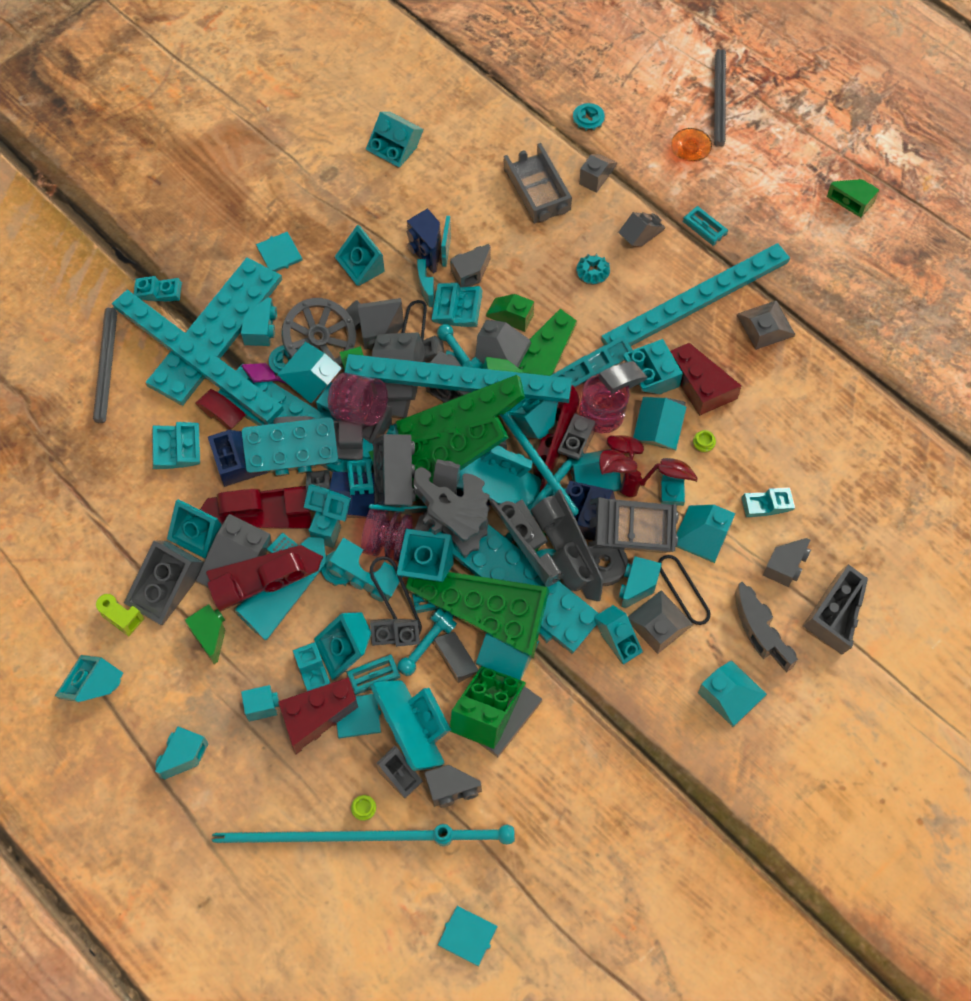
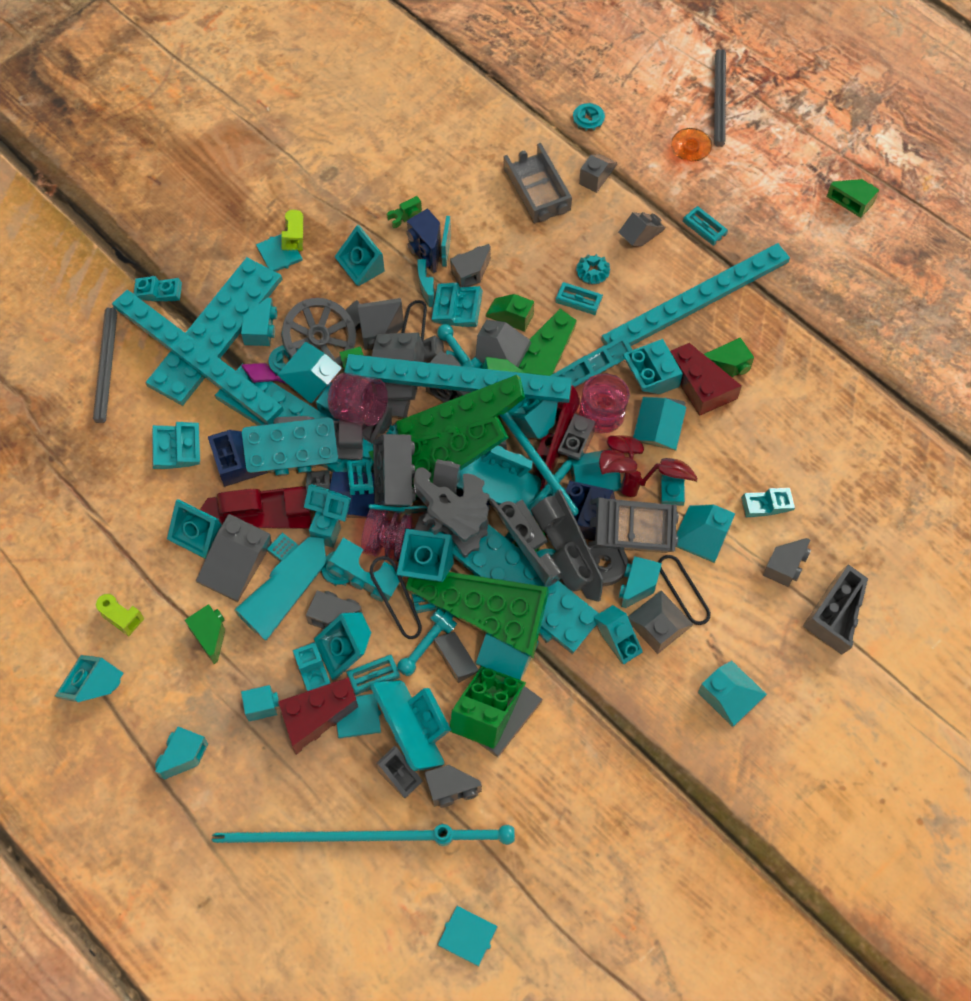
(163, 581): dark grey slope -> none
(221, 408): dark red slope -> none
(264, 573): dark red panel -> none
(293, 236): none -> lime leg
(327, 607): none -> dark grey slope
(363, 808): lime plate -> none
(394, 138): teal slope -> none
(395, 631): dark grey slope -> none
(406, 211): none -> green plate
(577, 301): none -> teal tile
(621, 376): dark grey slope -> none
(704, 441): lime plate -> none
(732, 357): none -> green slope
(756, 621): dark grey slope -> none
(766, 325): dark grey slope -> none

